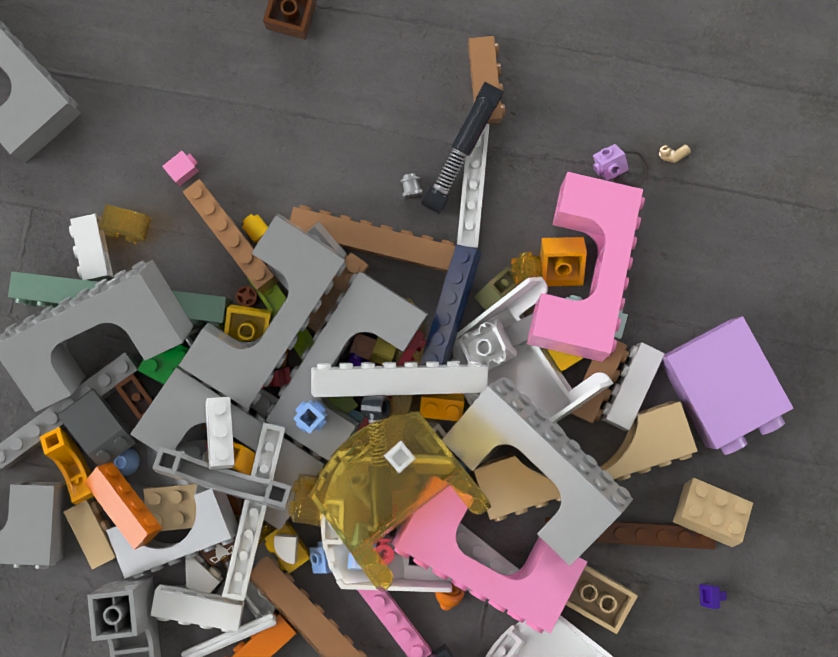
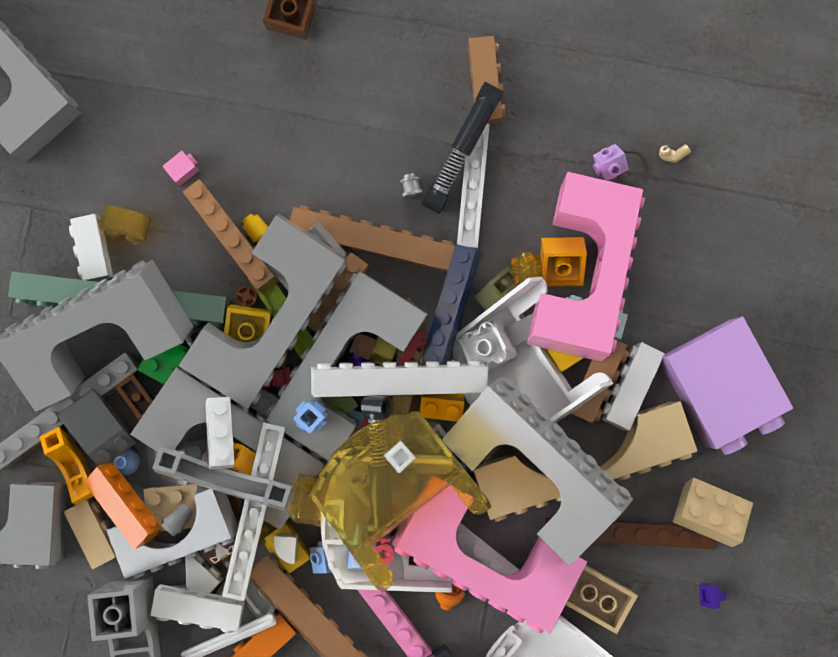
(176, 520): none -> light grey cone

